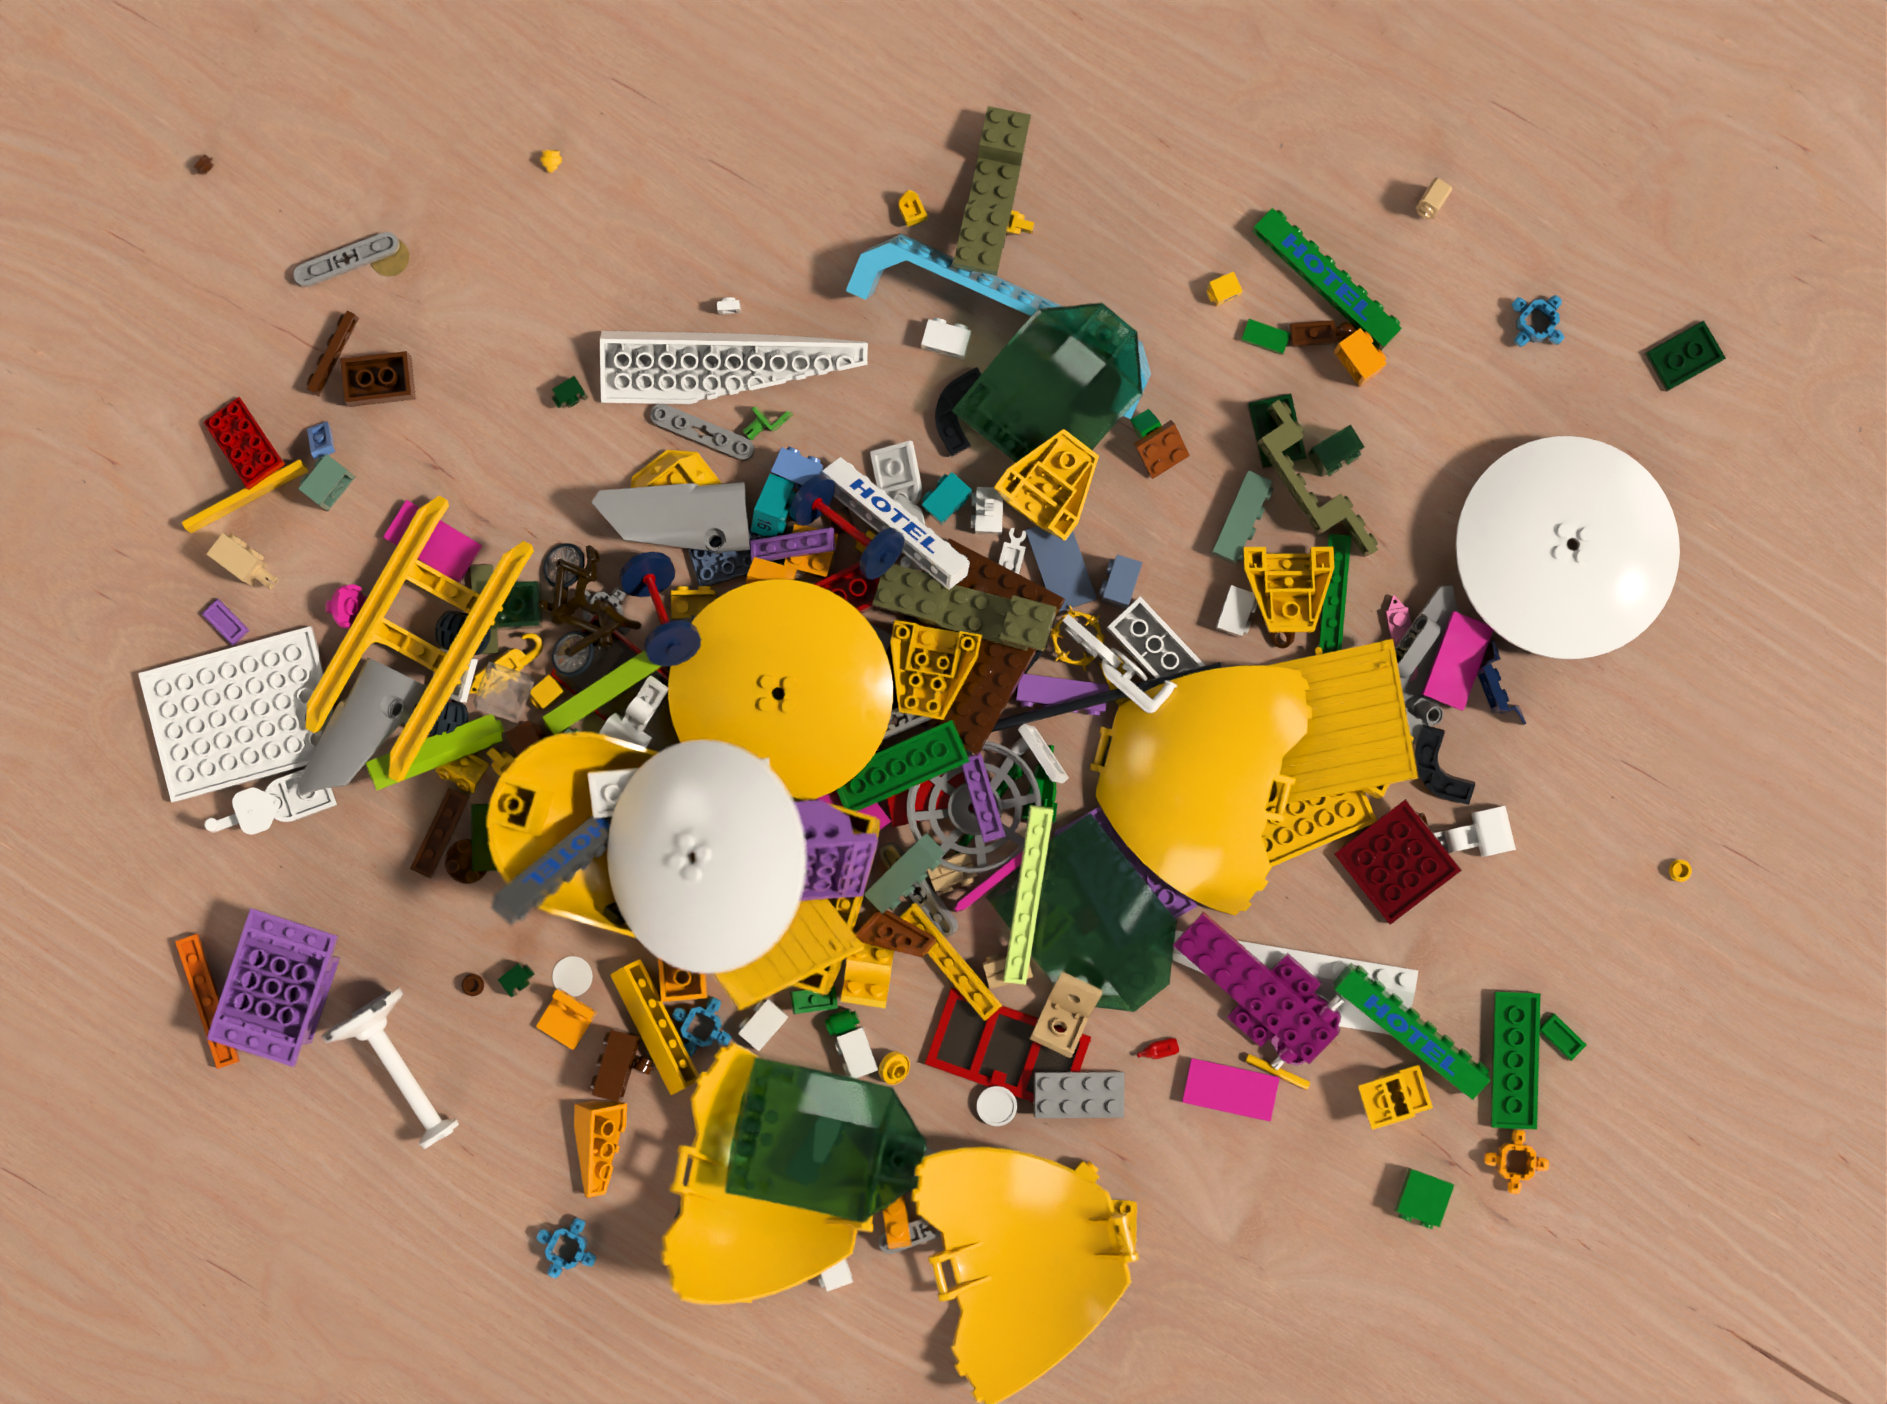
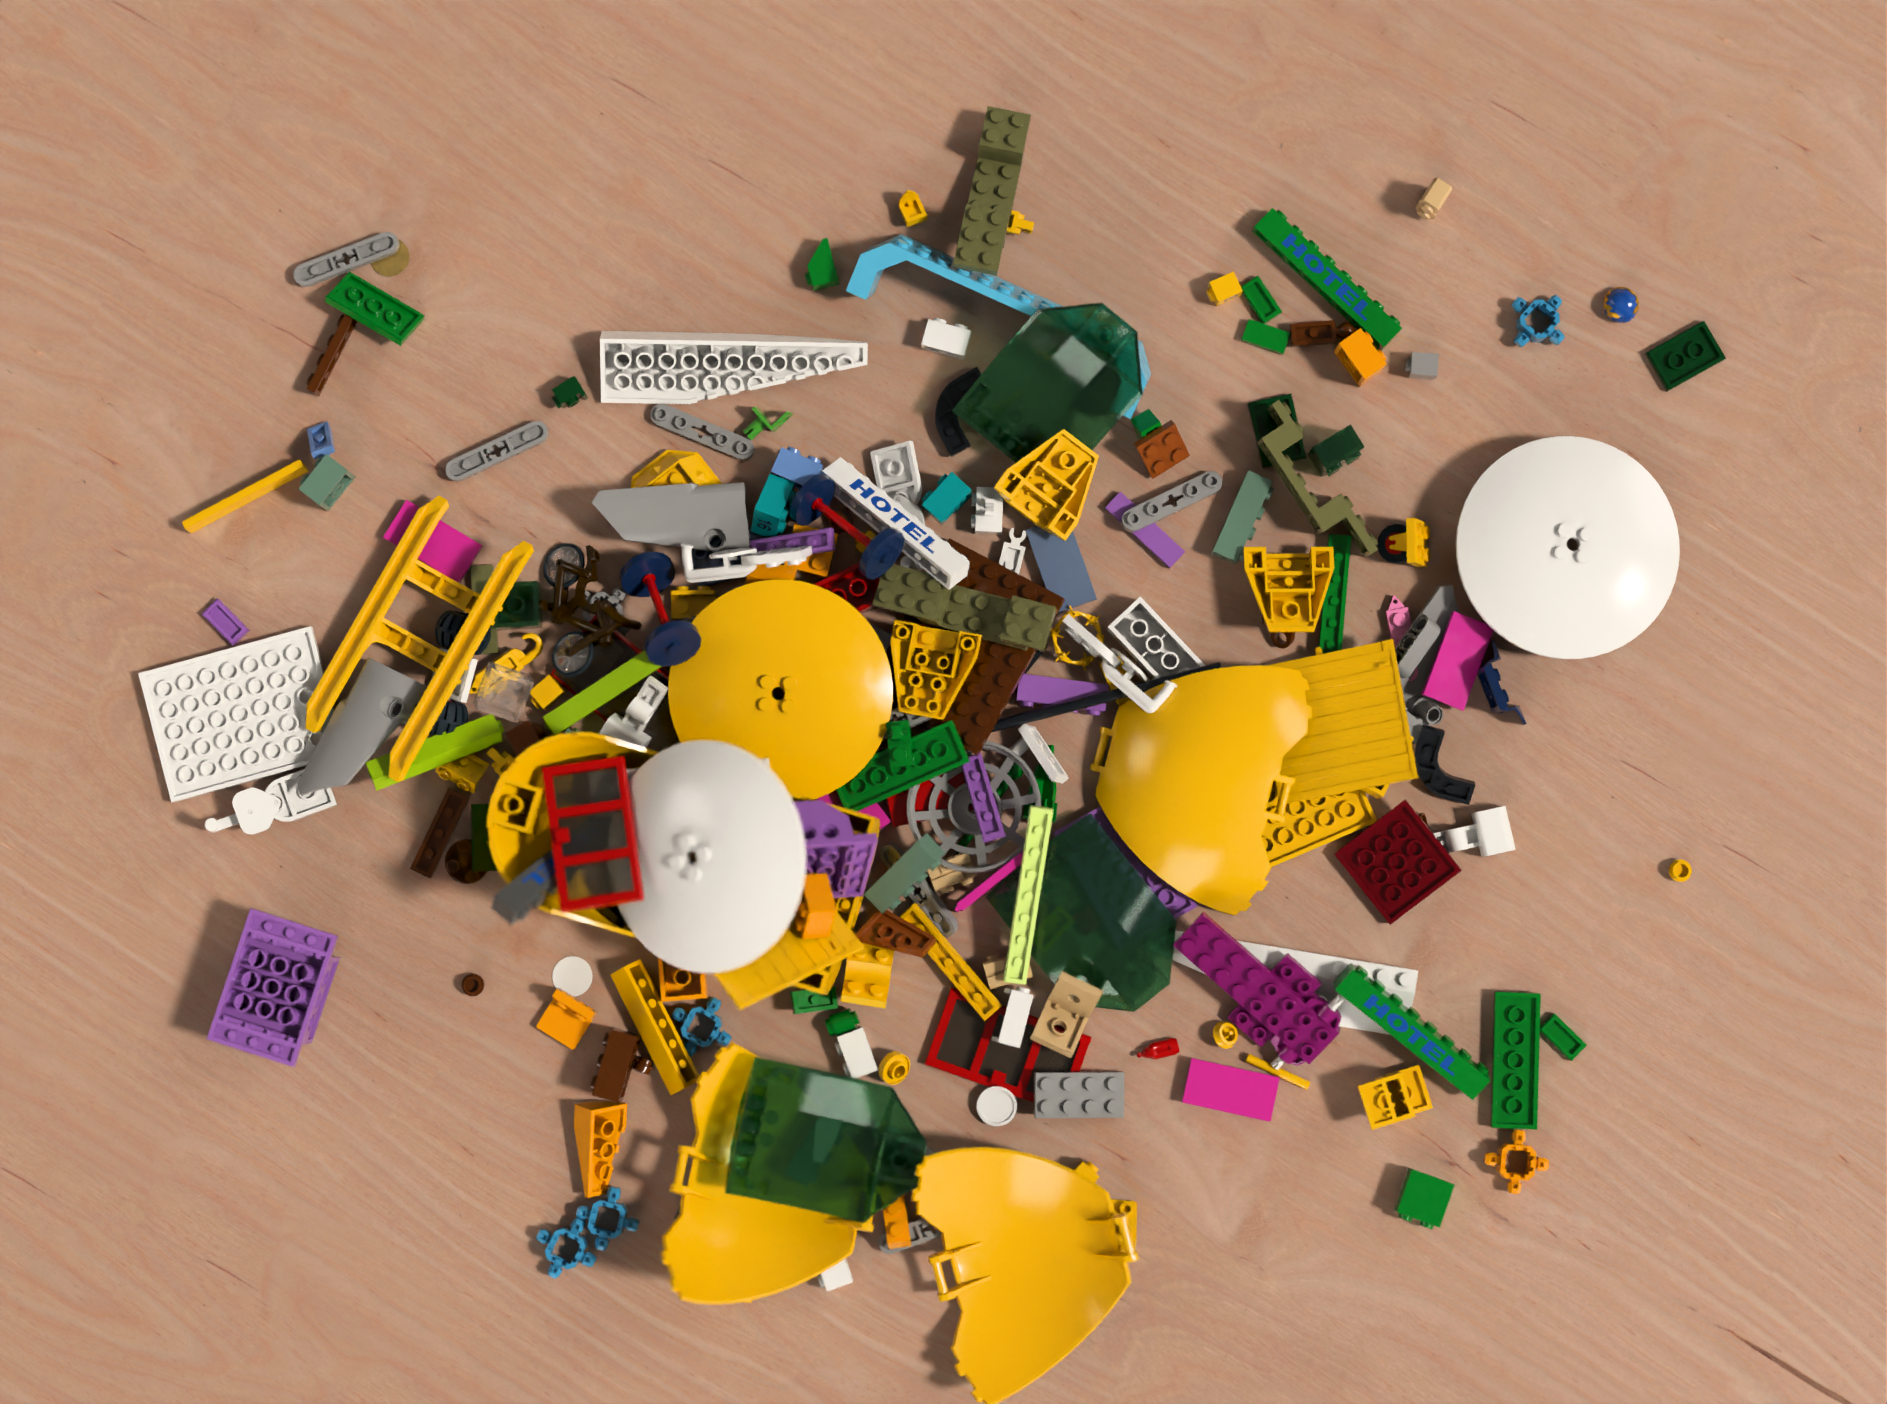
(204, 164): reddish brown plate -> none
(204, 994): orange plate -> none
(240, 561): tan brick -> none
(244, 443): red tile -> none
(346, 604): dark pink tile -> none
(369, 1024): white piece -> none
(374, 308): none -> green tile
(378, 379): reddish brown brick -> none
(477, 460): none -> light grey piece
(516, 979): dark green brick -> none
(551, 159): yellow plate -> none
(585, 1213): none -> dark azure piece
(592, 834): none -> door
(728, 306): white plate -> none
(749, 560): none -> white plate
(763, 1024): white brick -> none
(815, 907): none -> light orange brick
(822, 268): none -> green slope
(899, 743): none -> green hinge
(1015, 1017): none -> white brick
(1121, 582): sand blue brick -> none
(1151, 536): none -> medium lavender tile
(1152, 509): none -> light grey piece
(1225, 1034): none -> yellow hat
(1236, 612): white brick -> none
(1260, 300): none -> green tile
(1405, 543): none -> yellow plate
(1422, 365): none -> light grey brick
(1621, 304): none -> blue hair

